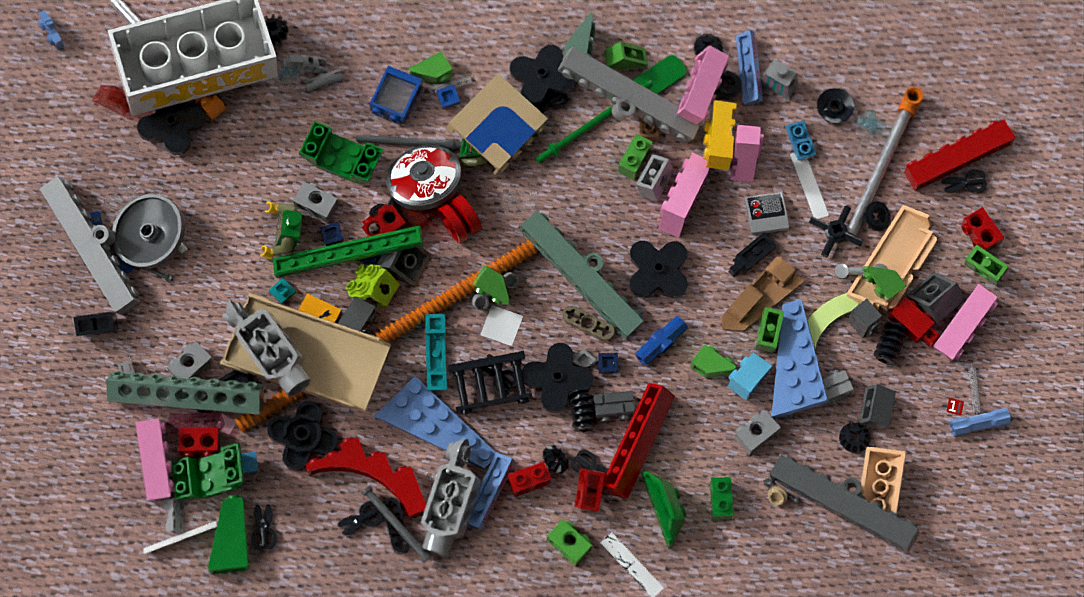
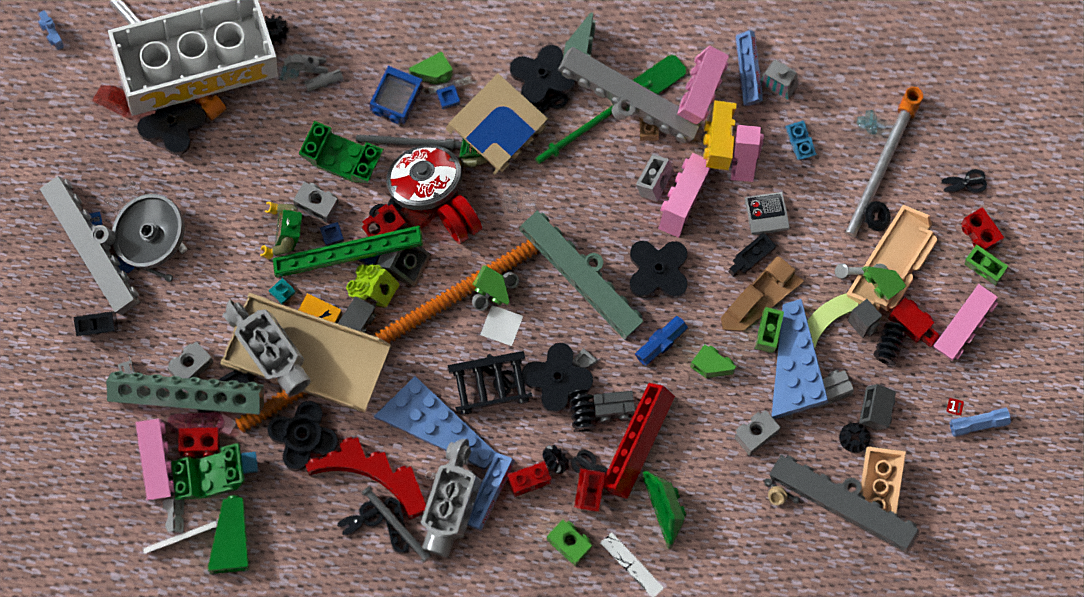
(263, 524): black piece -> none
(435, 352): teal slope -> none
(573, 322): dark tan beam -> none
(608, 363): dark blue plate -> none
(625, 56): bright green slope -> none
(635, 157): bright green brick -> none
(699, 44): black gear -> none
(721, 498): green brick -> none
(731, 79): black gear -> none
(749, 376): medium azure brick -> none
(810, 187): white sticker -> none
(838, 98): black dish -> none
(841, 235): black bar -> none
(937, 296): dark grey slope -> none
(959, 155): red brick -> none
(976, 386): white piece -> none

